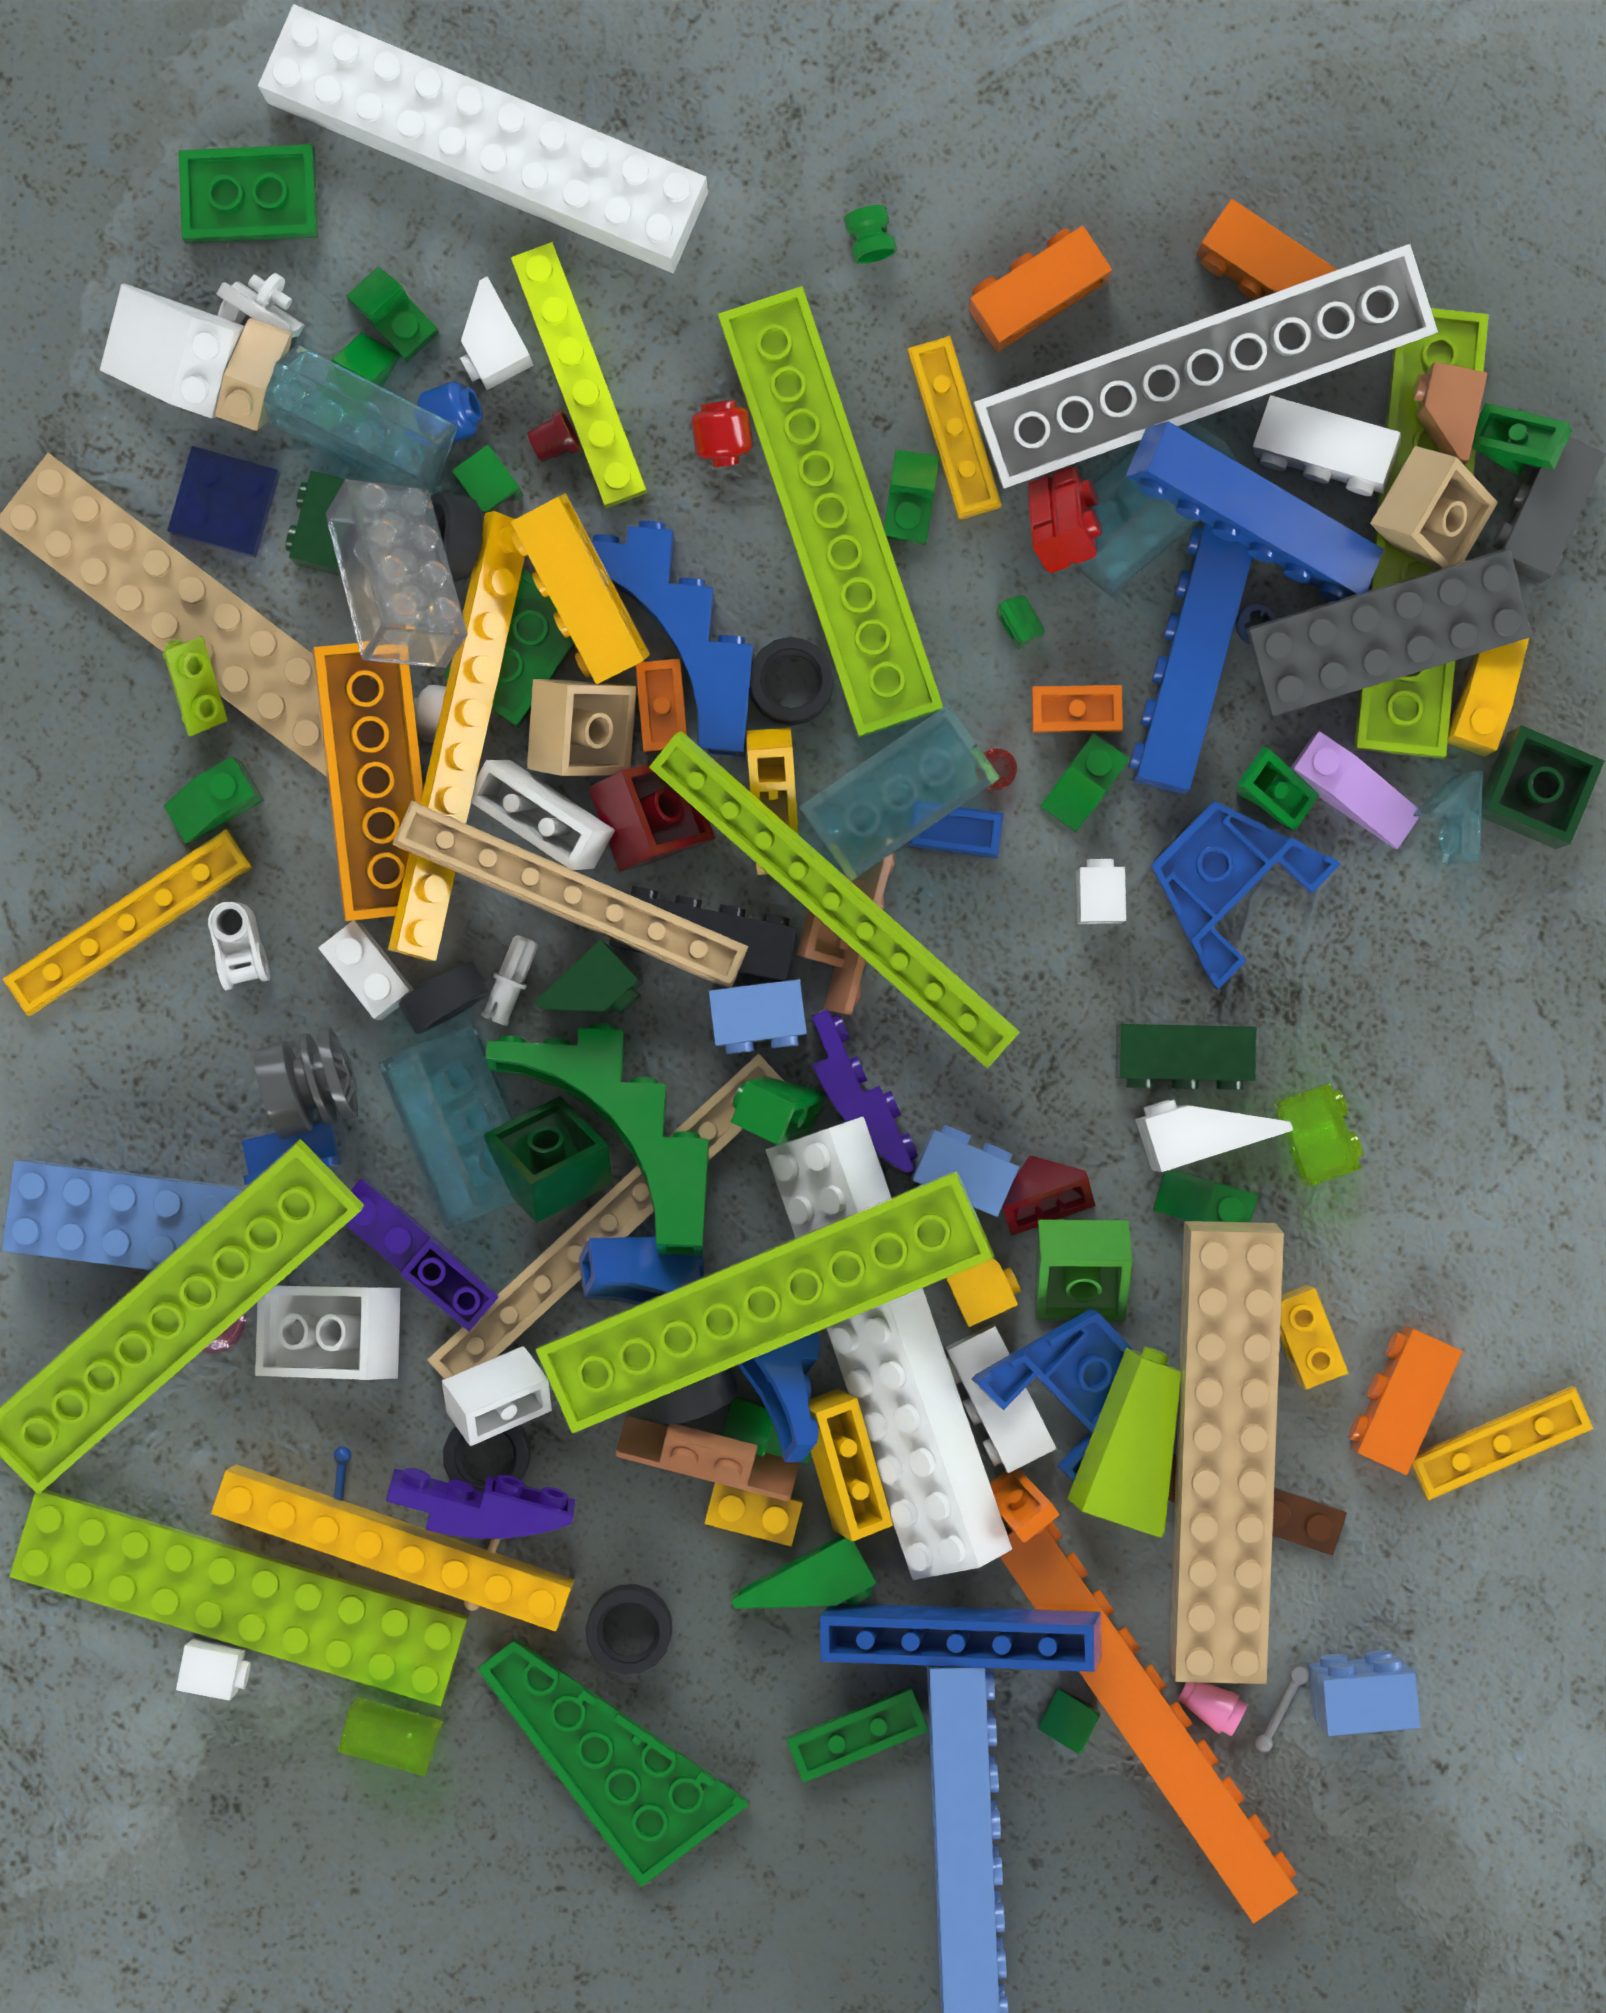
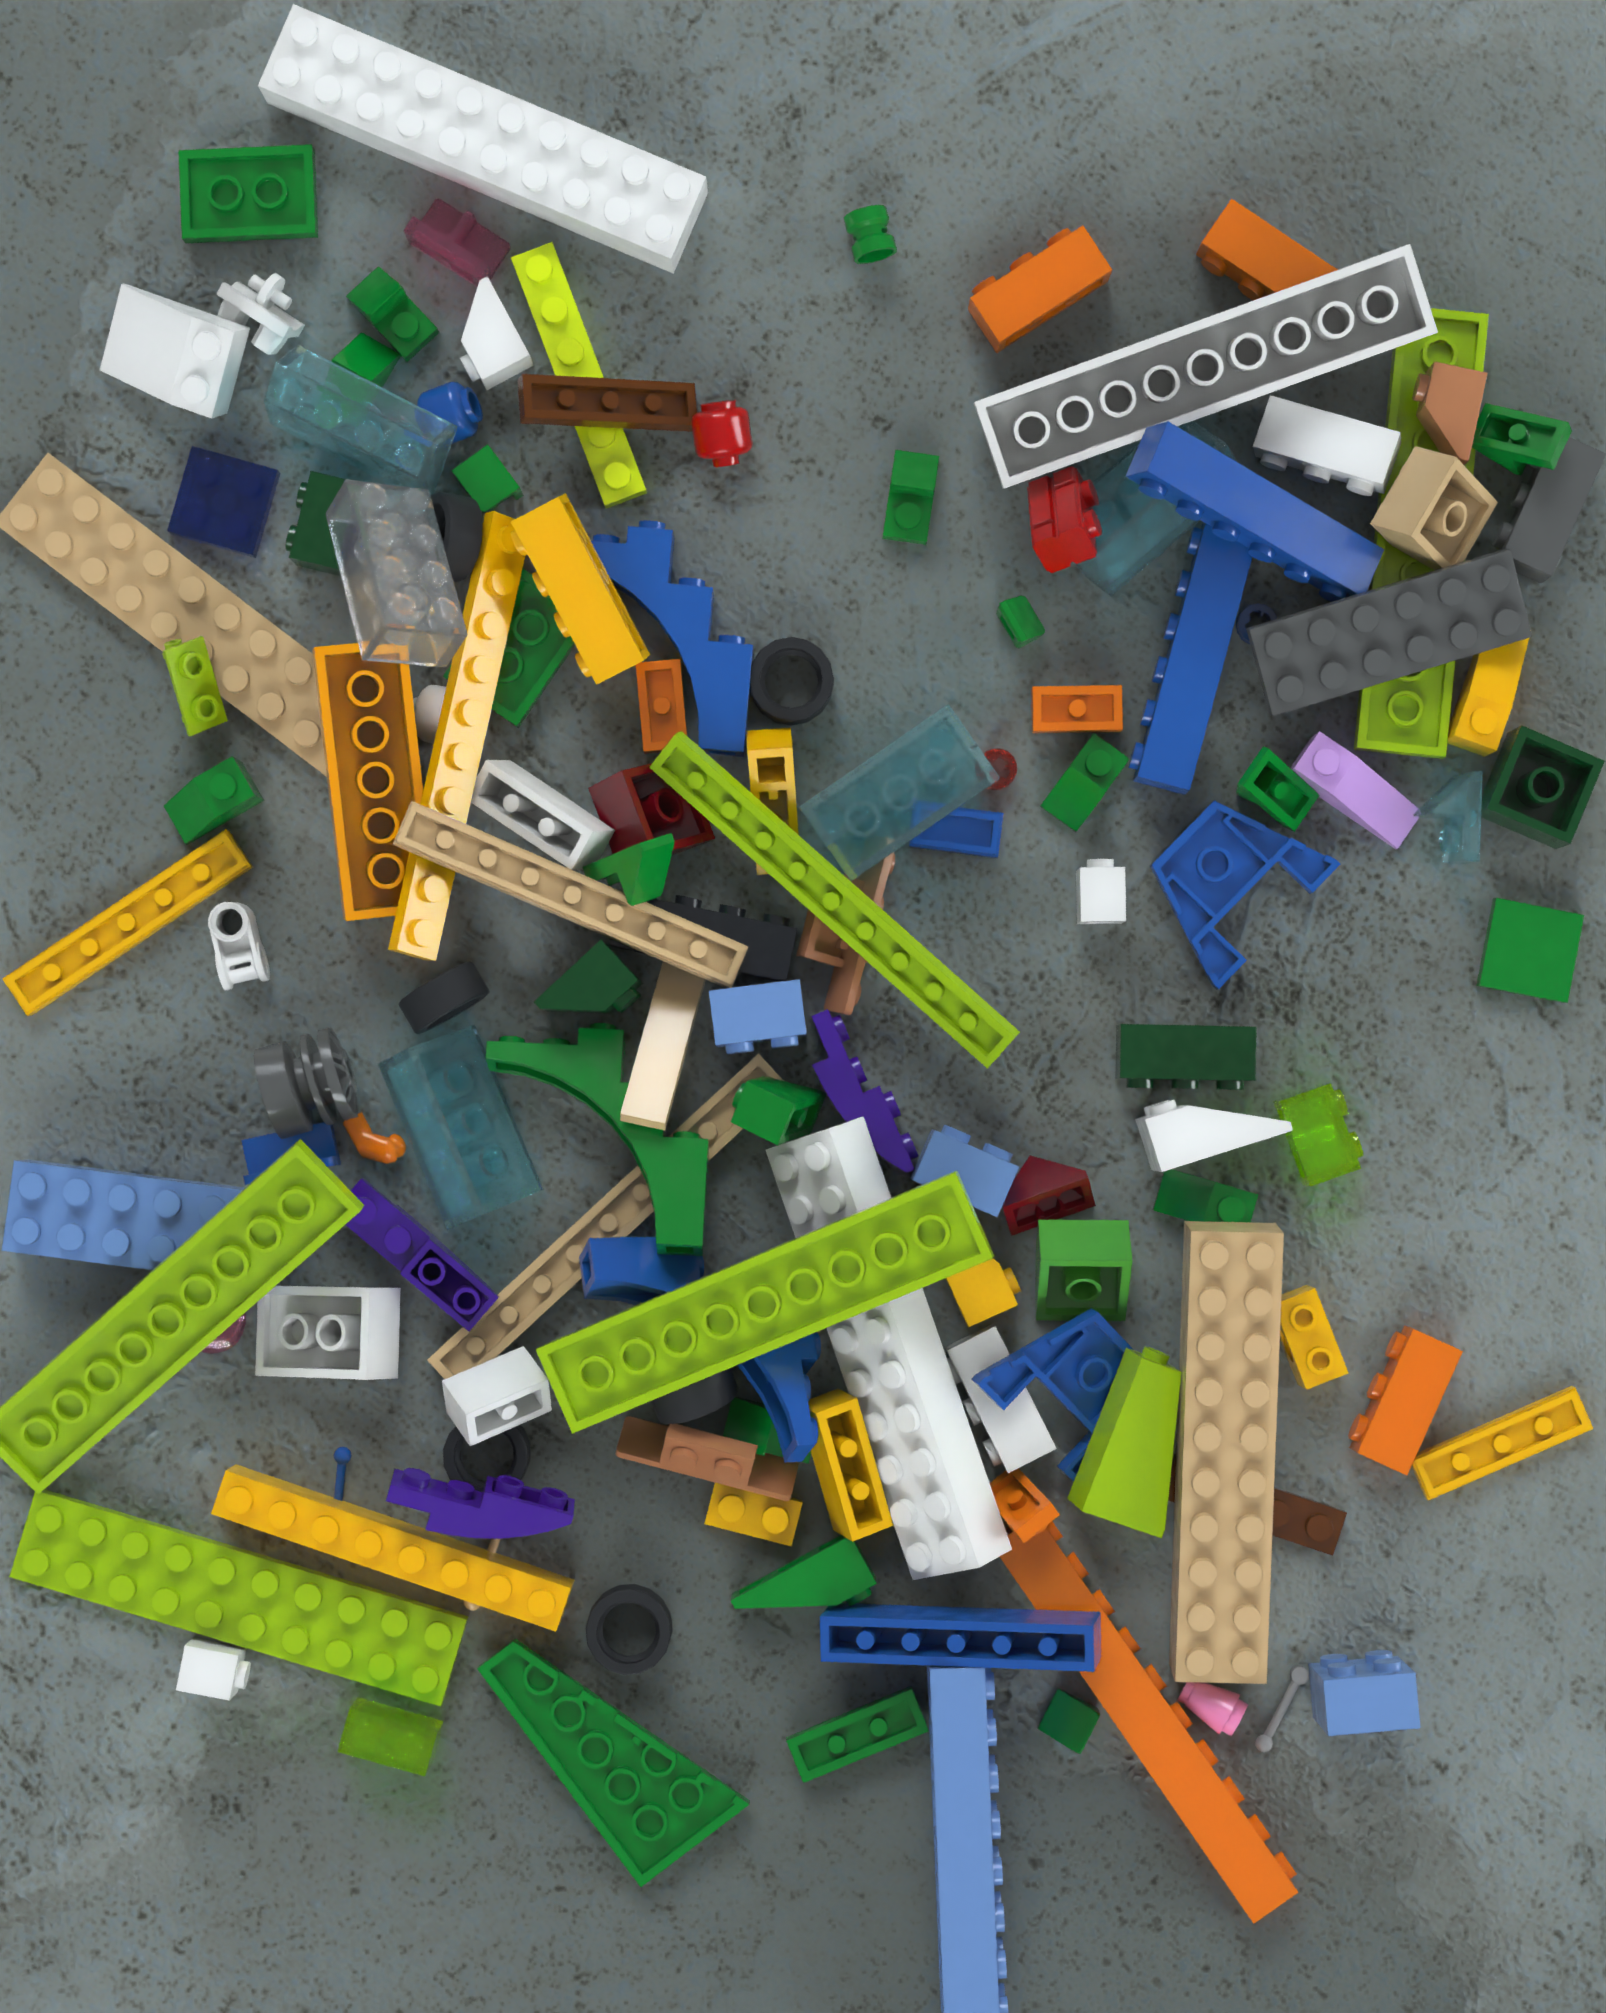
(250, 373): tan slope -> none
(366, 969): white brick -> none
(372, 1145): none -> orange arm
(457, 242): none -> clear pink panel
(510, 980): white axle -> none
(550, 1158): dark green slope -> none
(554, 437): dark red piece -> none
(580, 727): tan slope -> none
(606, 402): none -> reddish brown plate
(638, 868): none -> green slope
(662, 1048): none -> tile
(830, 512): lime plate -> none
(954, 428): yellow tile -> none
(1530, 950): none -> green tile

